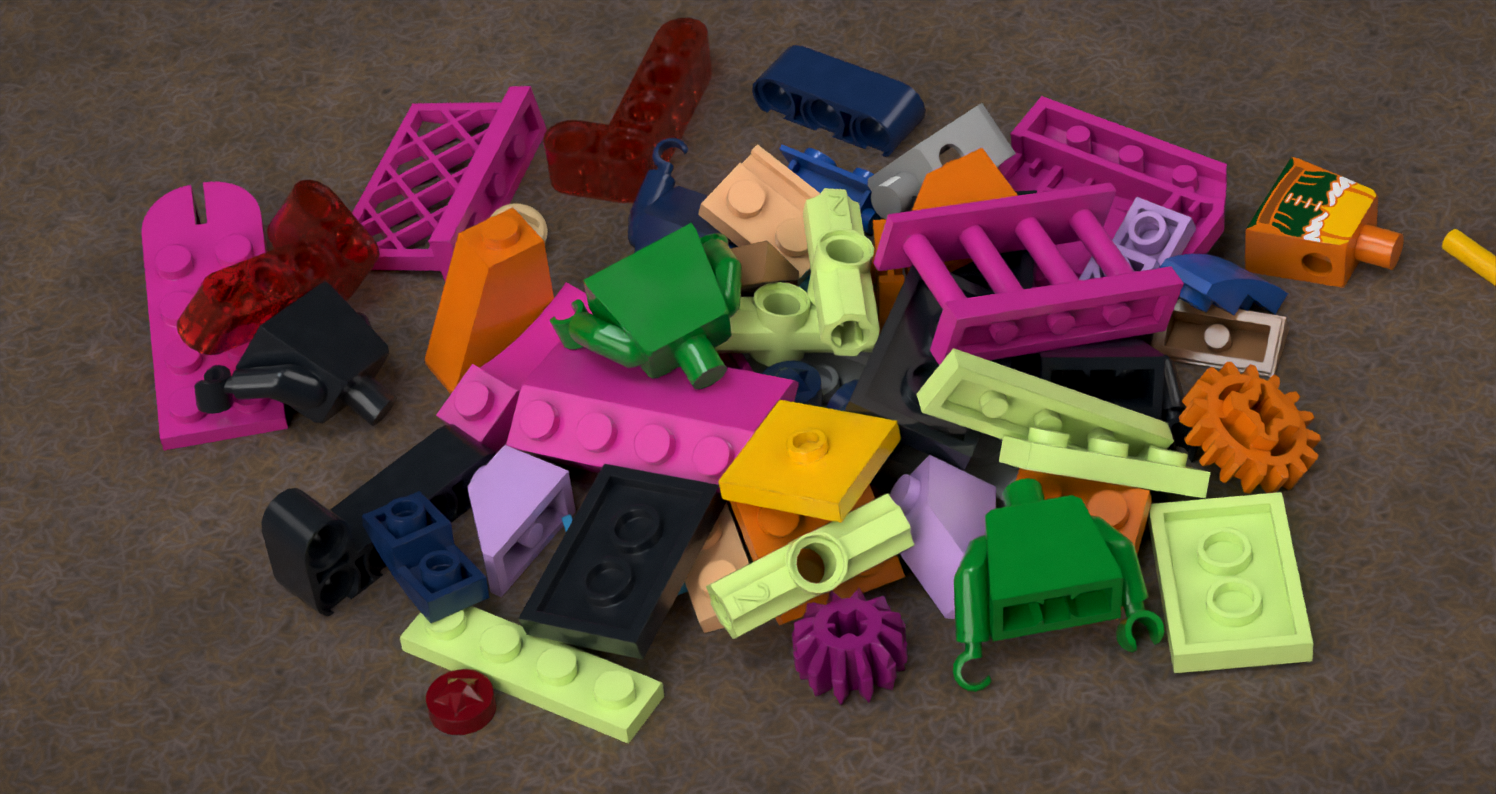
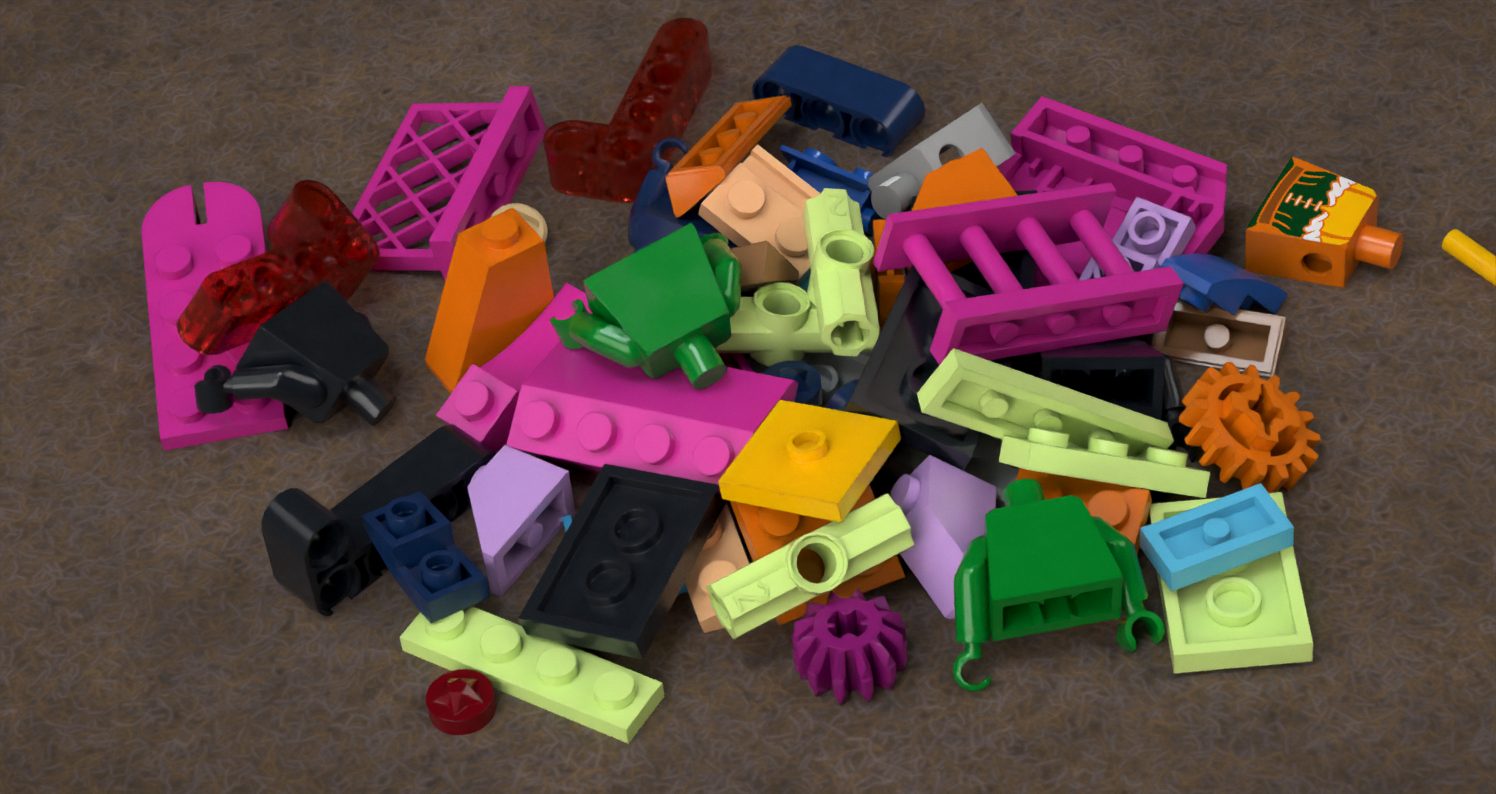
(722, 150): none -> orange slope
(1216, 537): none -> medium azure plate

